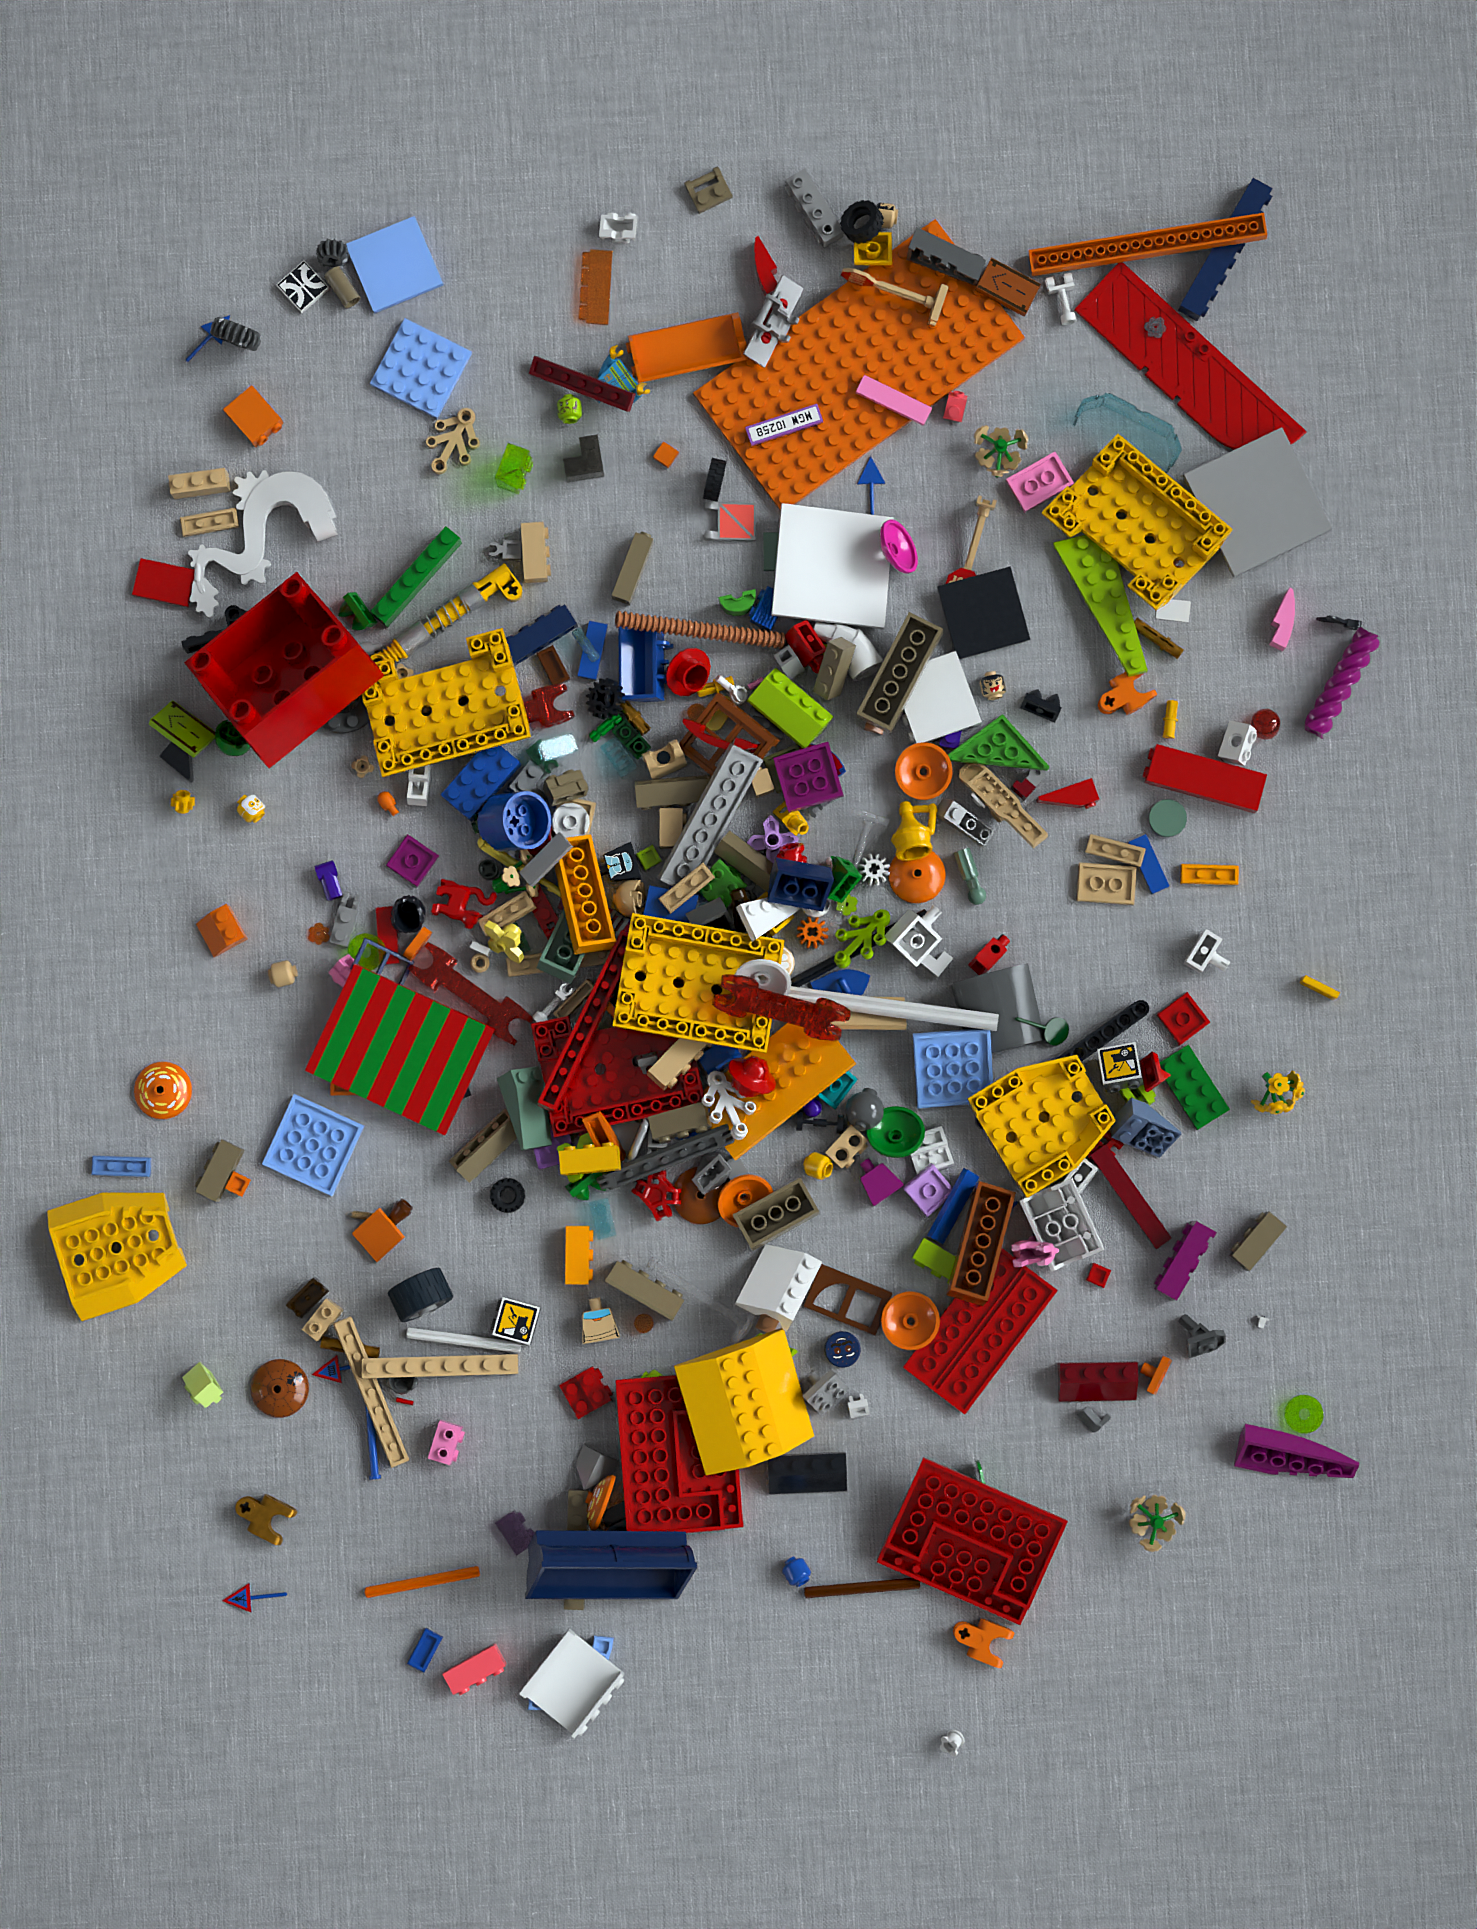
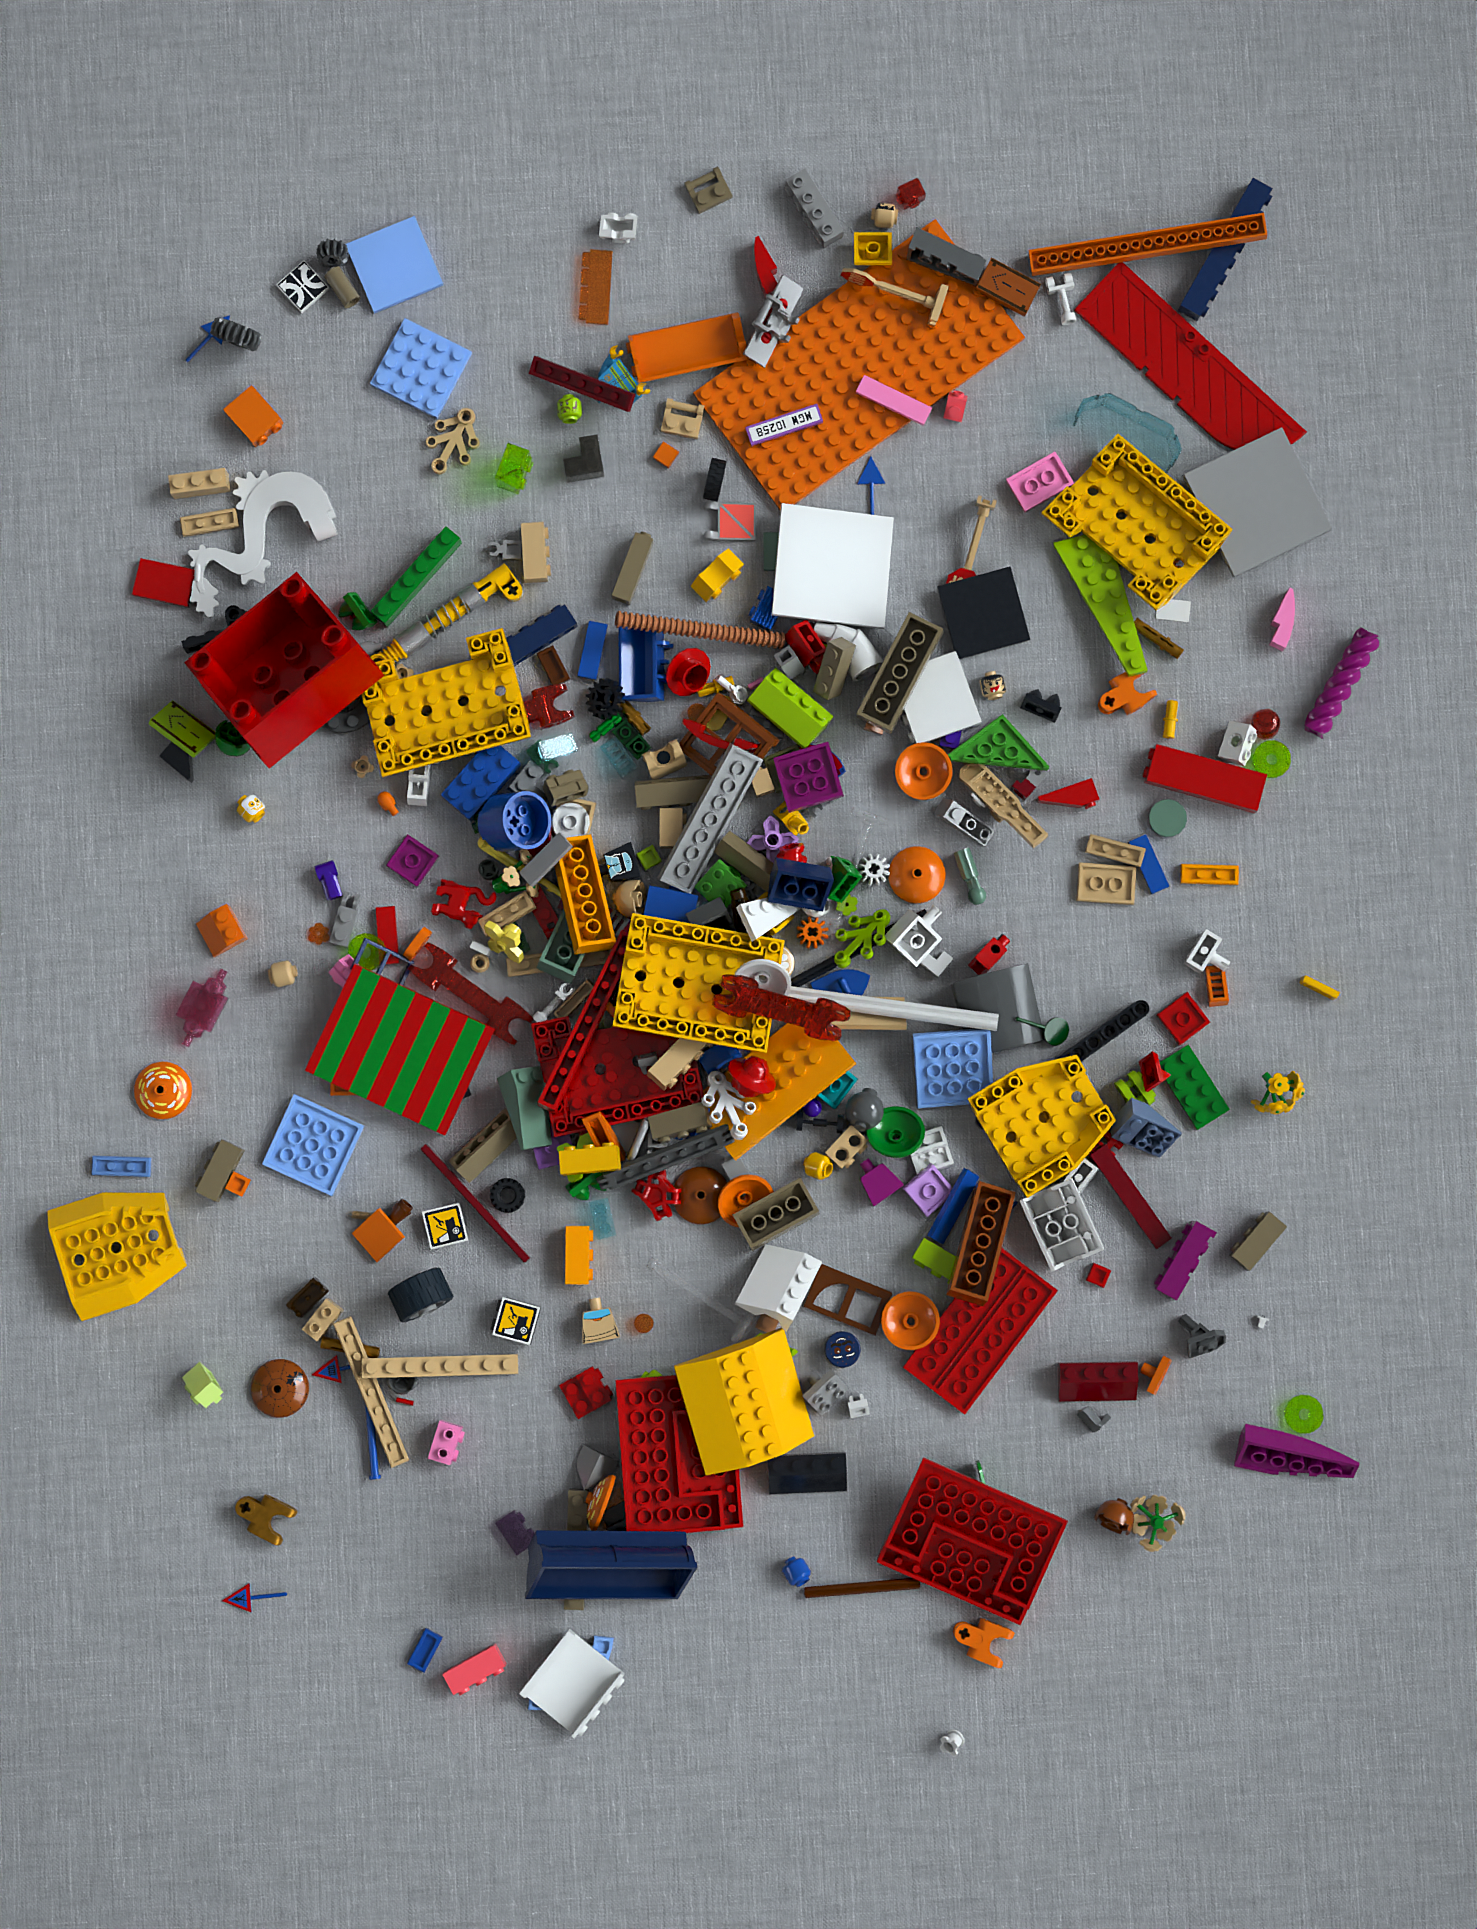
(182, 801): yellow gear -> none
(202, 1006): none -> clear pink piece
(407, 914): black hair -> none
(420, 1582): orange axle -> none
(445, 1226): none -> piece
(465, 1340): white axle -> none
(477, 1205): none -> dark red tile
(585, 644): clear light blue axle -> none
(645, 1290): dark tan slope -> none
(680, 424): none -> tan plate
(686, 888): tan tile -> none
(711, 1172): light grey slope -> none
(717, 575): none -> yellow brick
(738, 606): bright green cylinder -> none
(870, 229): black tyre -> none
(898, 547): dark pink dish -> none
(910, 194): none -> clear red brick
(912, 837): yellow piece -> none
(1000, 441): tan plant -> none
(1032, 1252): bright pink animal -> none
(1115, 1516): none -> dark orange cylinder
(1120, 1067): piece -> none
(1156, 332): clear light blue plant -> none
(1221, 1001): none -> orange slope
(1277, 749): none -> clear neon green tile
(1348, 623): black piece -> none

